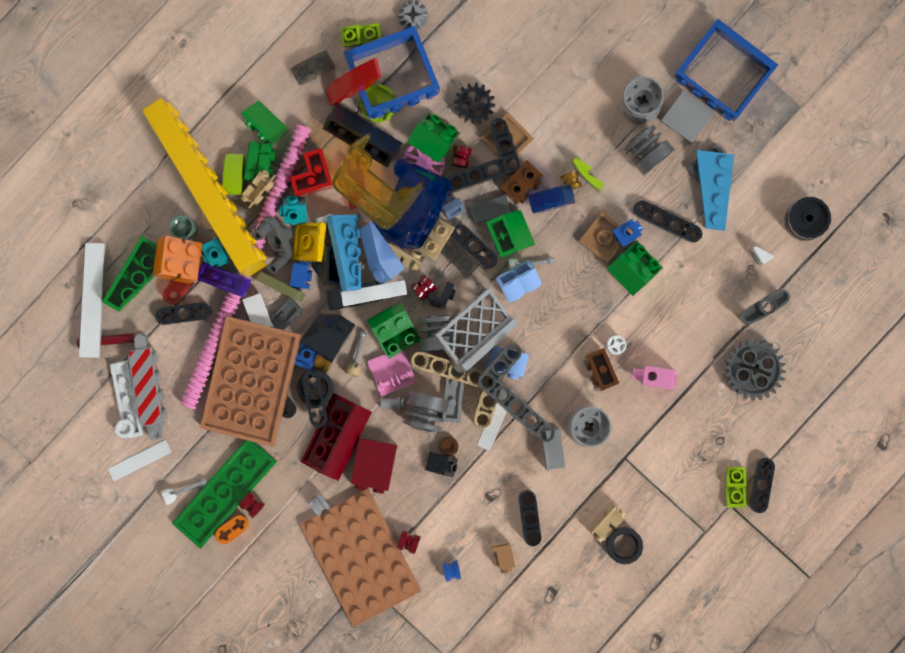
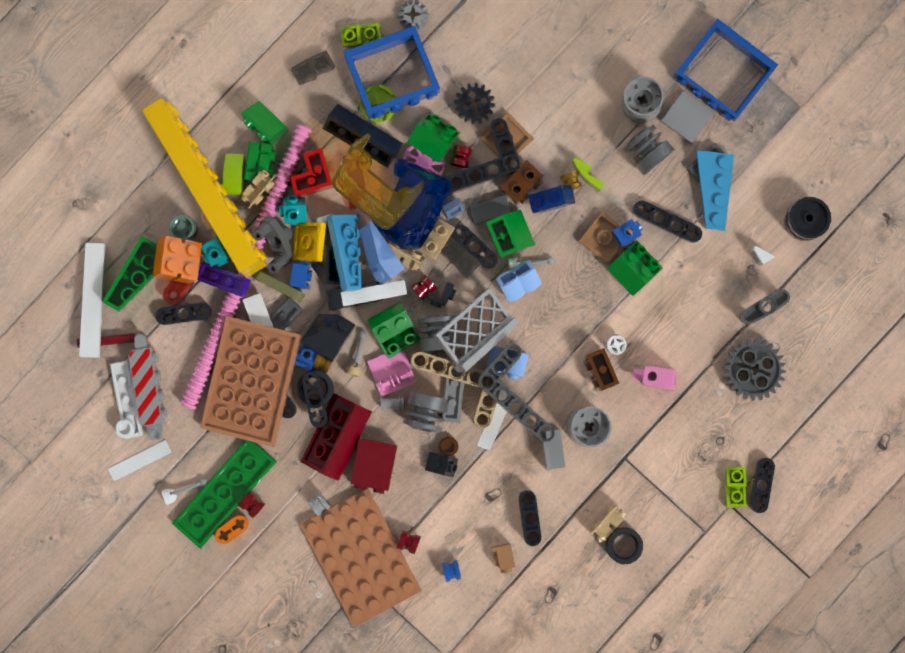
(353, 81): red slope -> none

